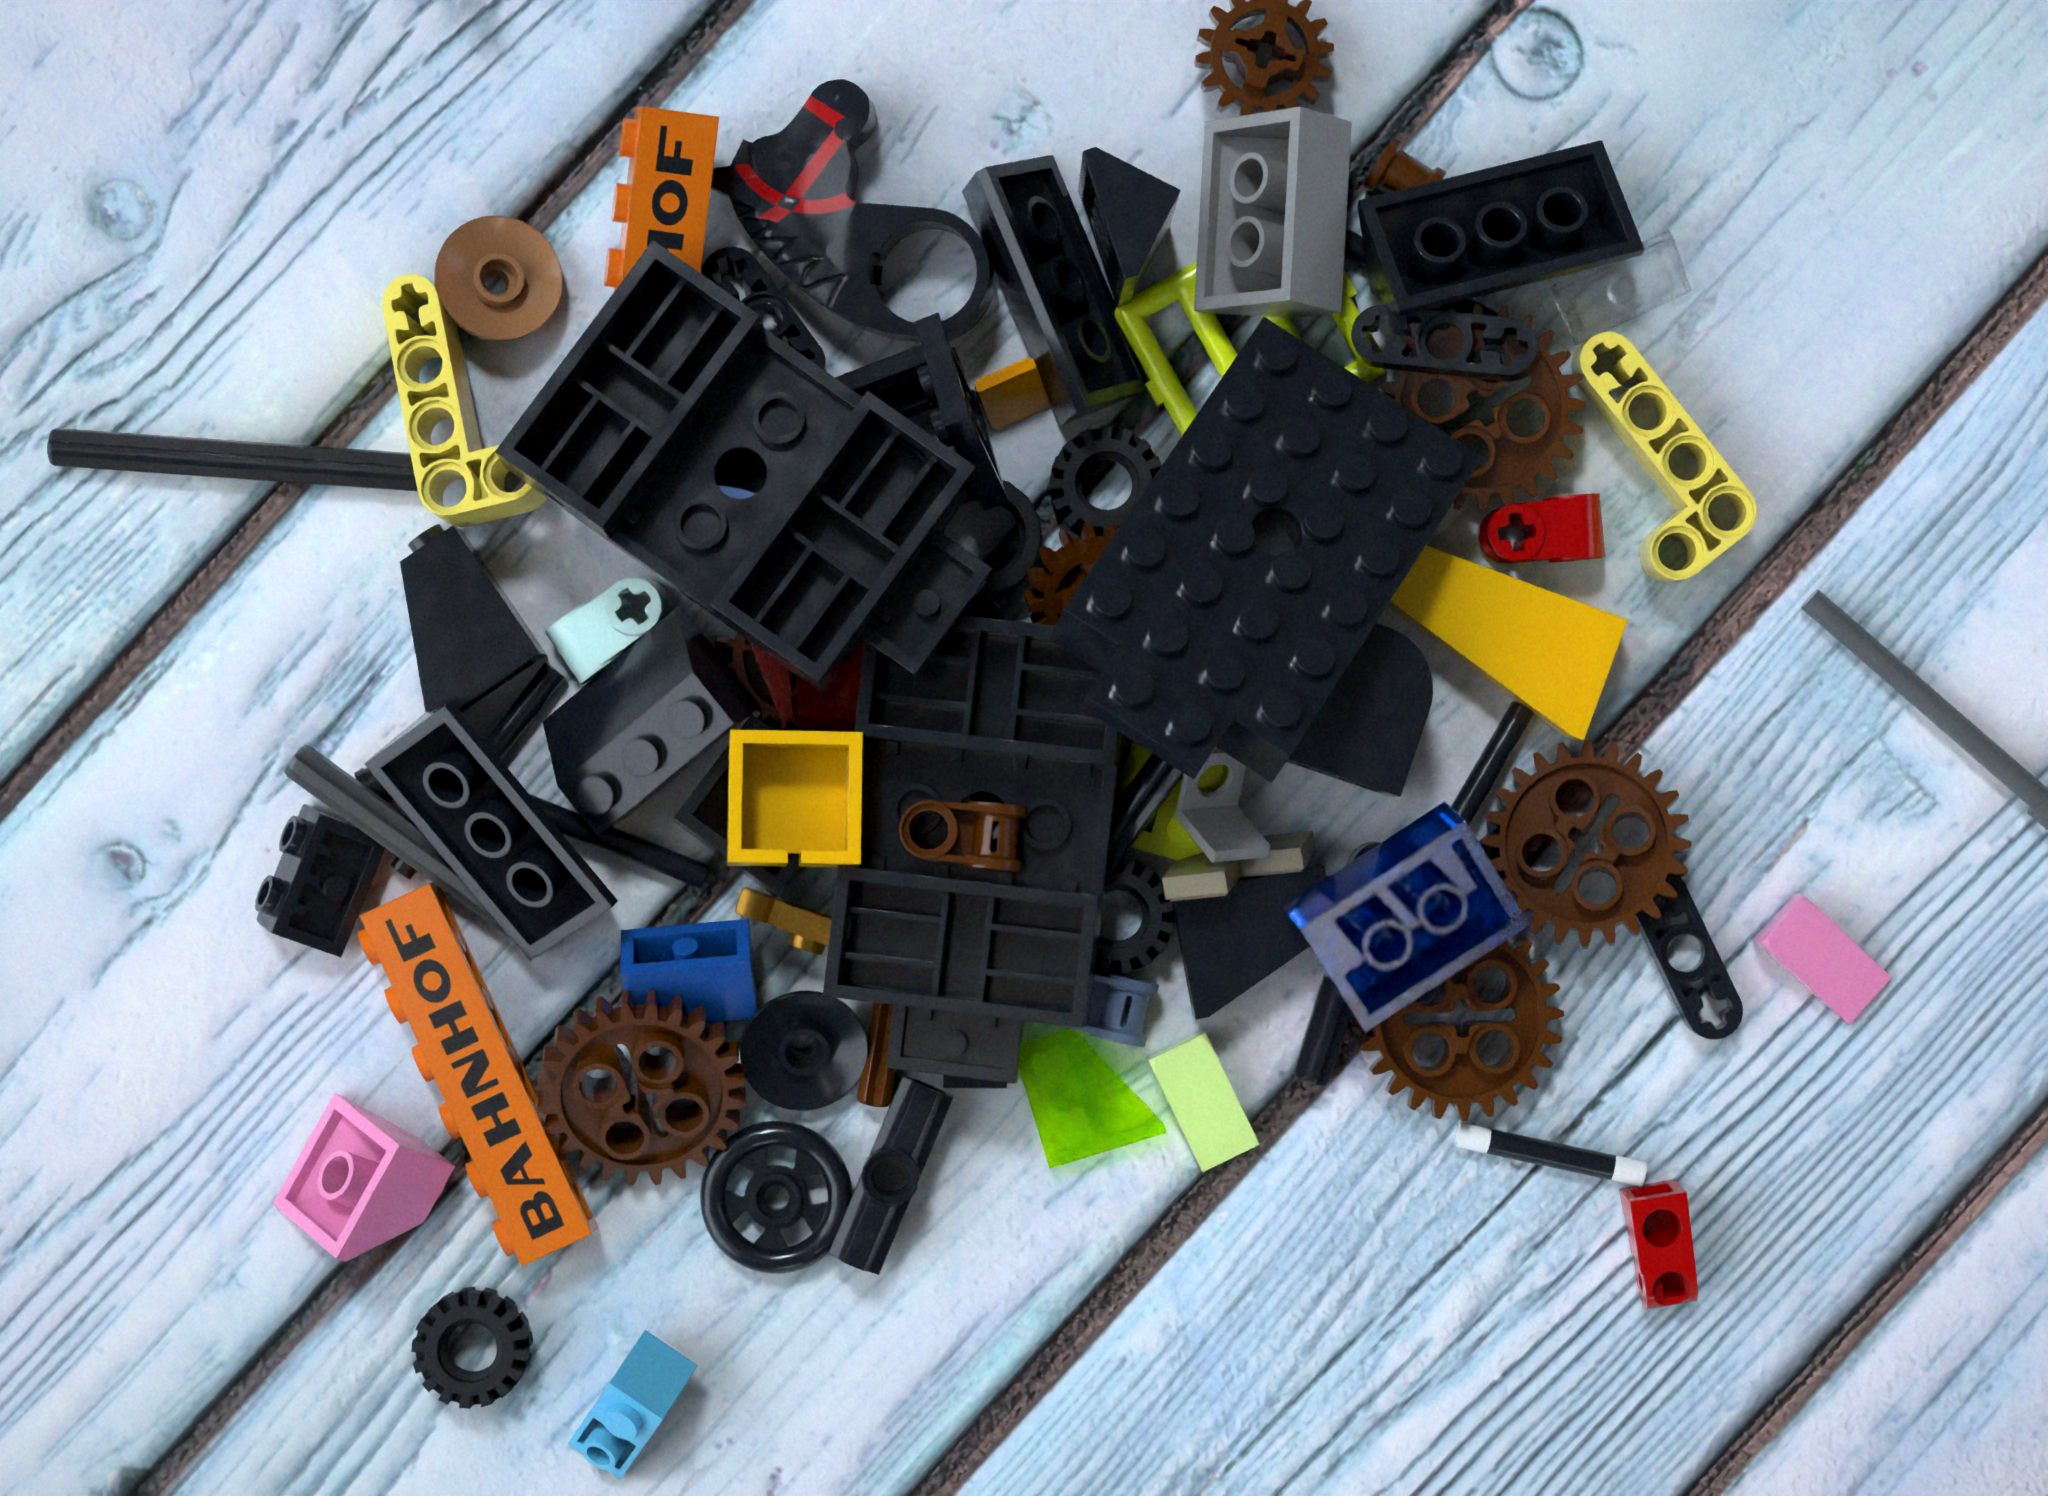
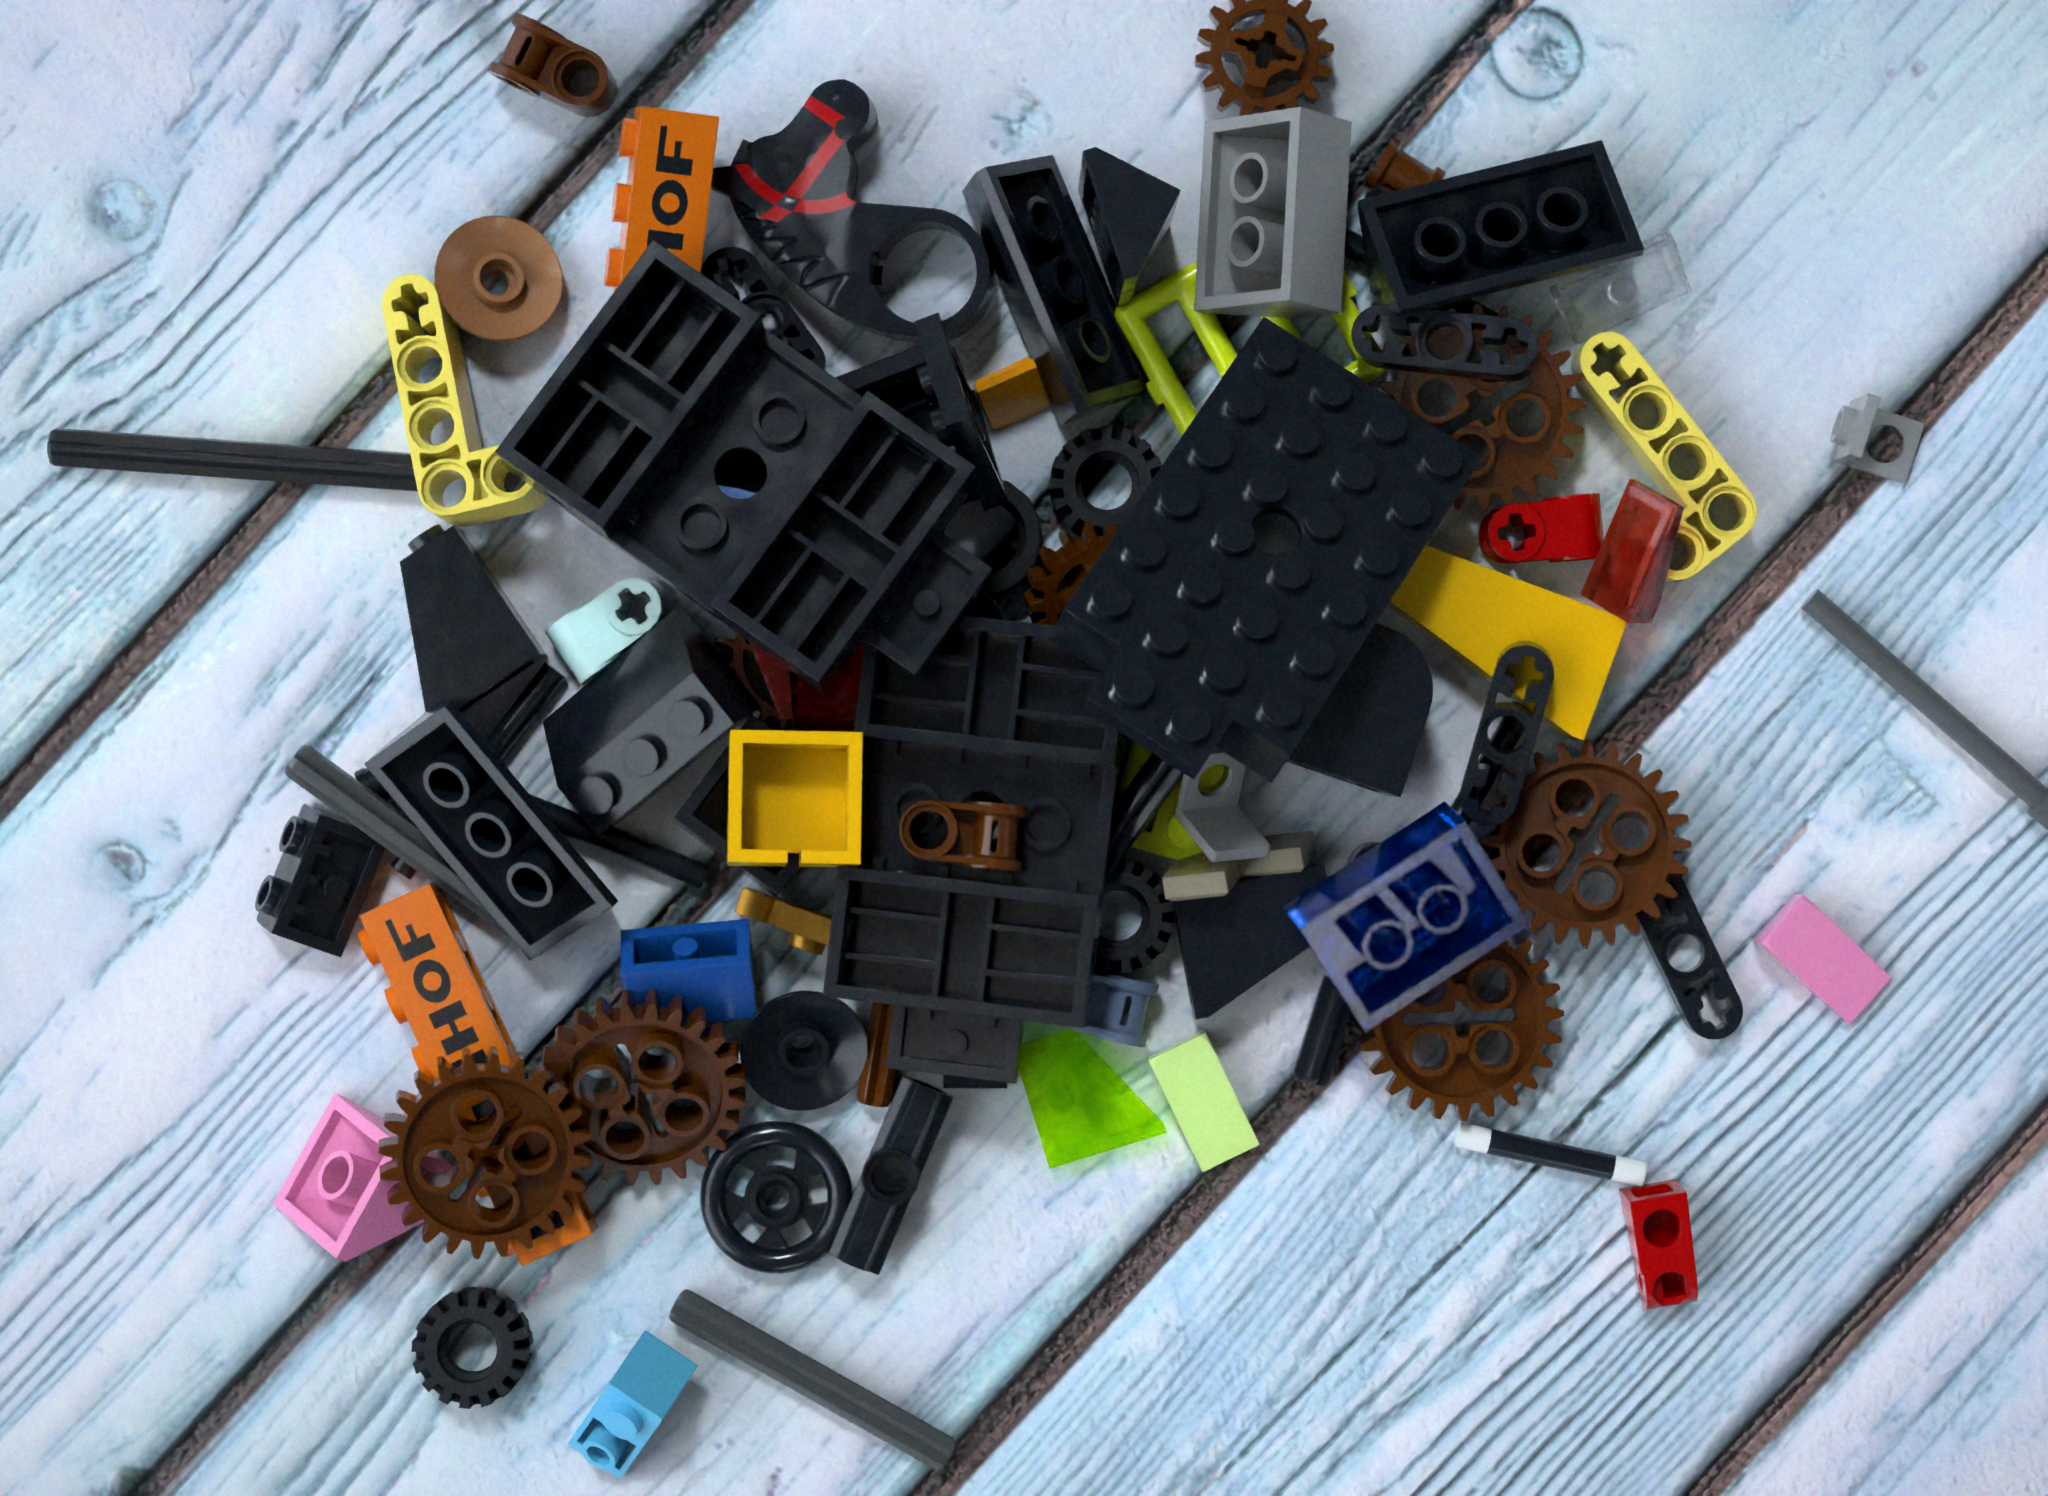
(435, 1123): none -> reddish brown gear
(544, 64): none -> reddish brown piece
(812, 1379): none -> dark grey axle
(1509, 783): none -> black beam
(1635, 555): none -> clear red slope
(1852, 432): none -> light grey bracket

